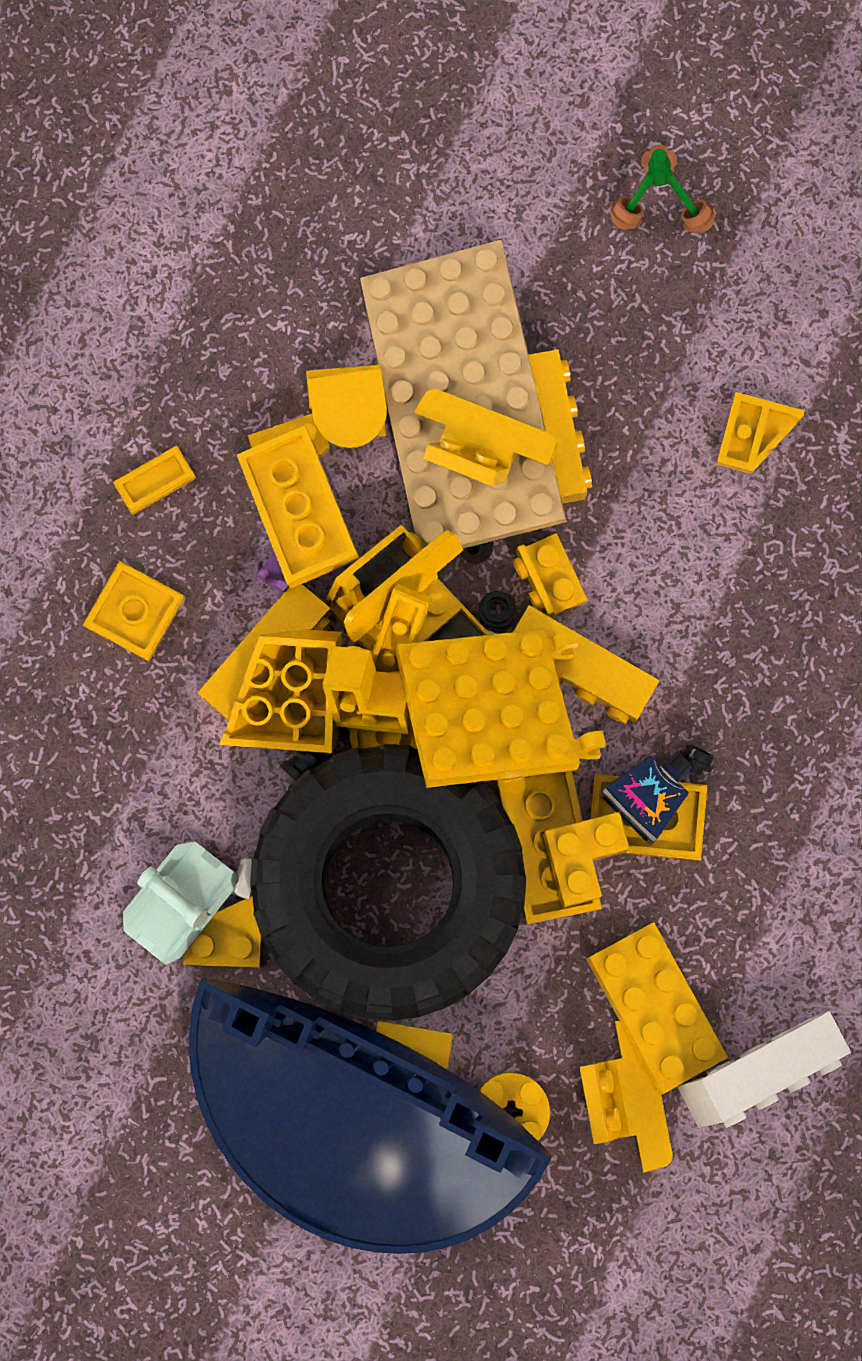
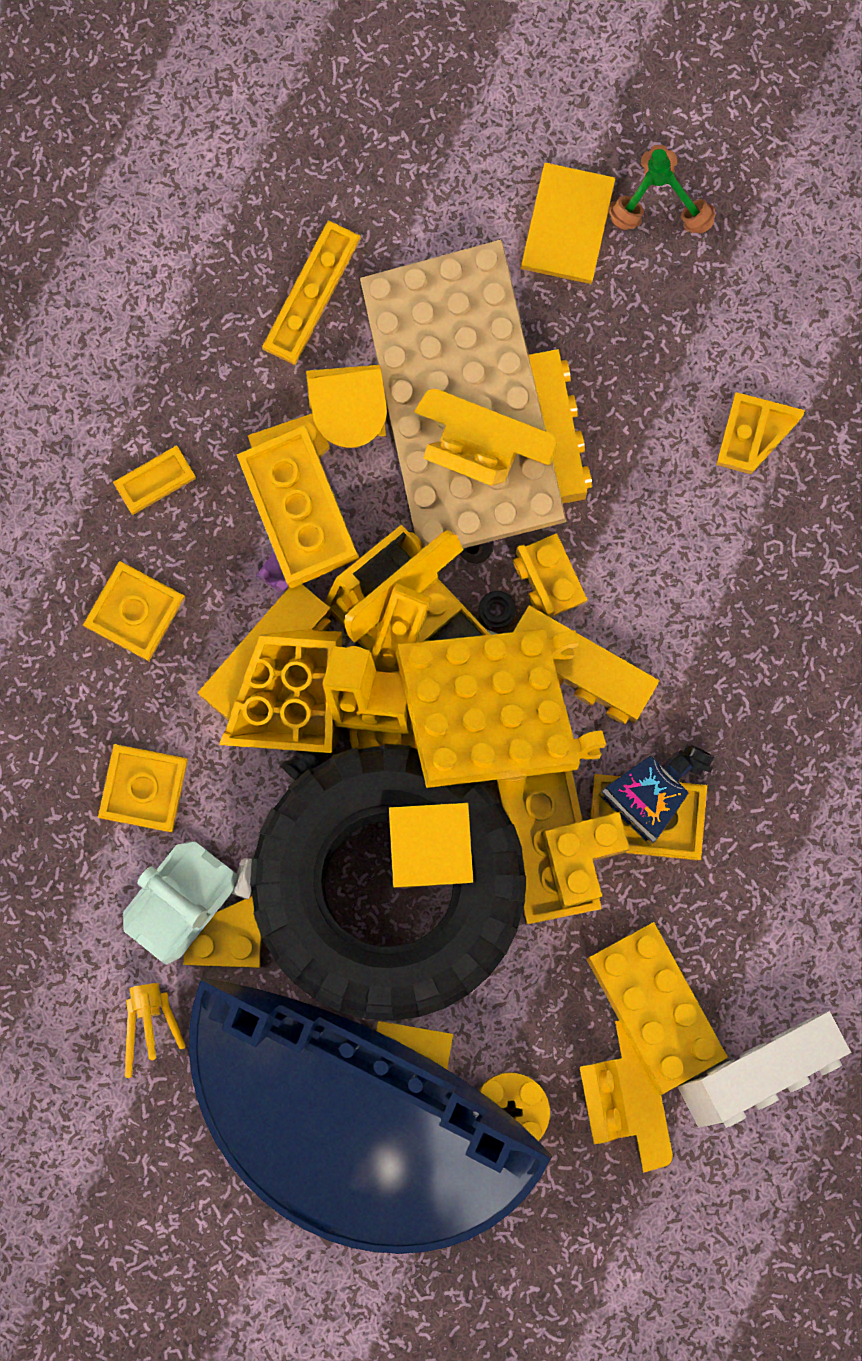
(143, 788): none -> yellow tile
(146, 1001): none -> yellow plant
(311, 292): none -> yellow tile
(430, 845): none -> yellow tile
(568, 223): none -> yellow tile

